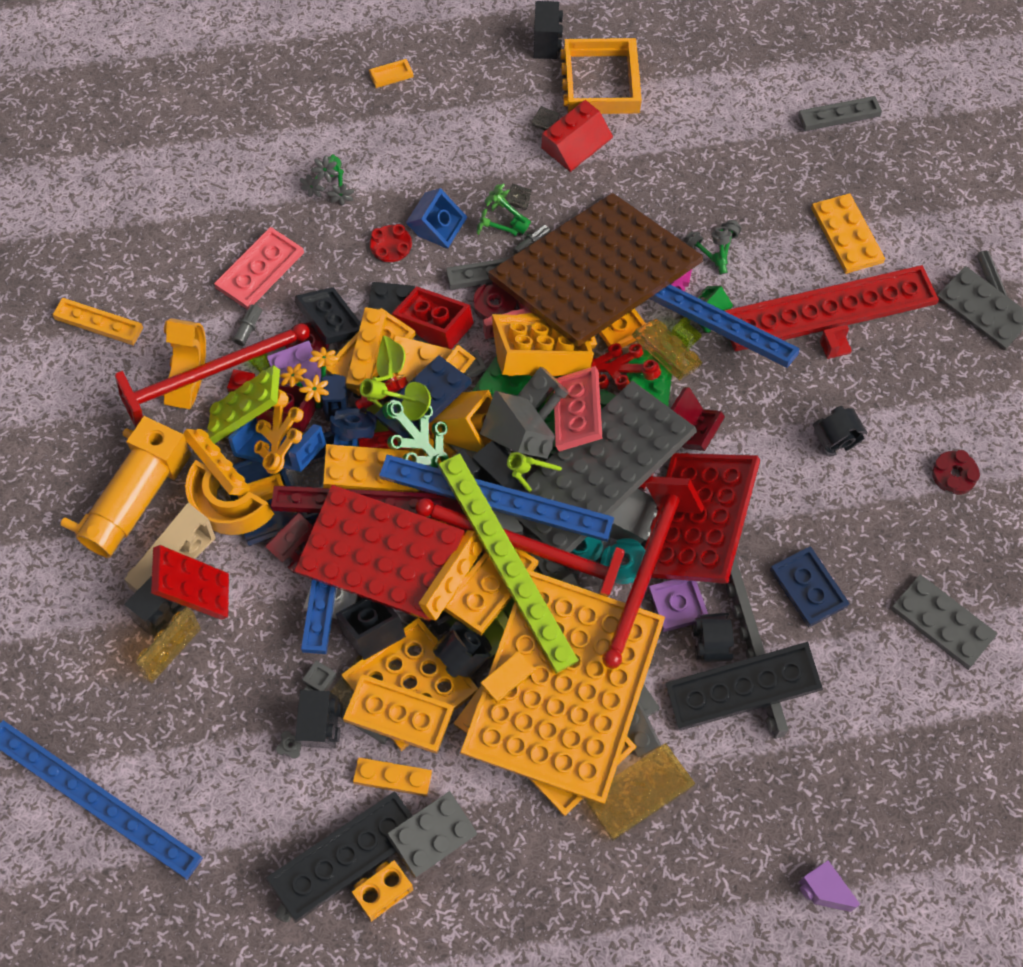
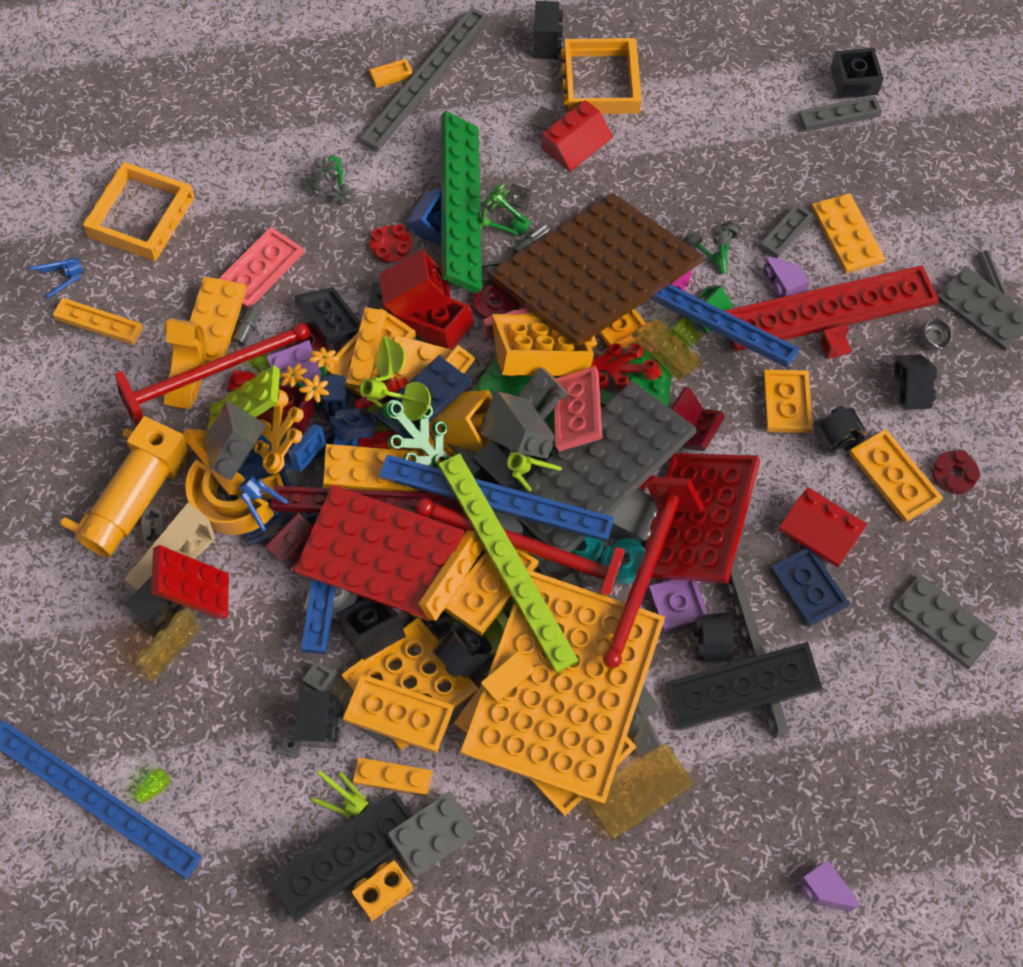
(71, 267): none -> blue plant
(148, 529): none -> dark grey beam
(153, 785): none -> clear neon green cone
(166, 226): none -> light orange window
(218, 311): none -> light orange plate
(231, 439): none -> dark grey slope
(252, 489): none -> blue plant
(354, 803): none -> lime plant
(414, 286): none -> red slope
(424, 79): none -> dark grey plate
(460, 203): none -> green plate
(785, 277): none -> medium lavender slope
(786, 231): none -> dark grey plate
(787, 401): none -> light orange plate
(822, 527): none -> red slope
(856, 73): none -> black brick
(895, 476): none -> light orange plate
(916, 381): none -> black brick
(936, 334): none -> flat silver hair

